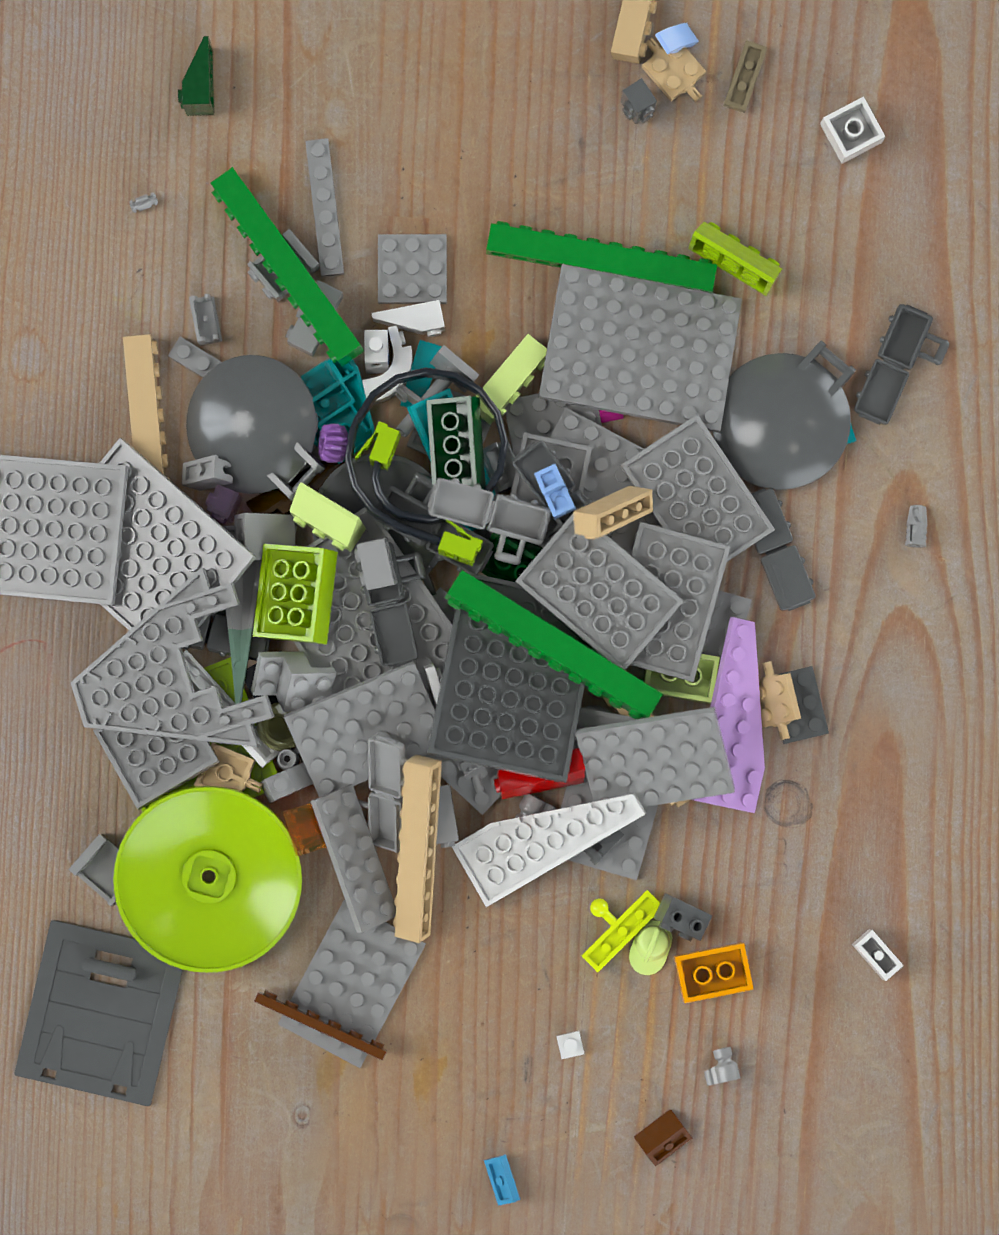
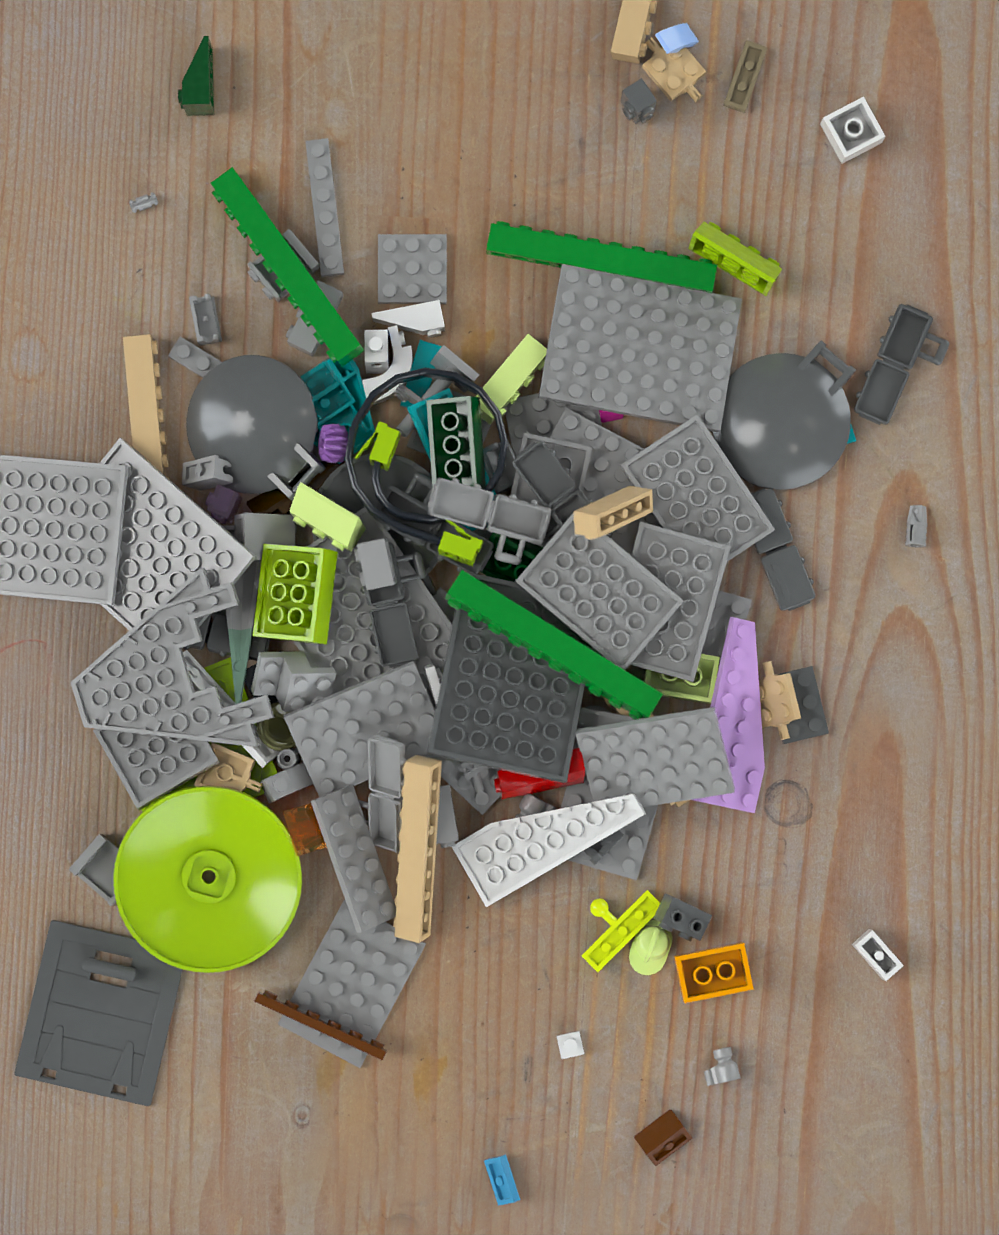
(555, 491): light blue slope -> none

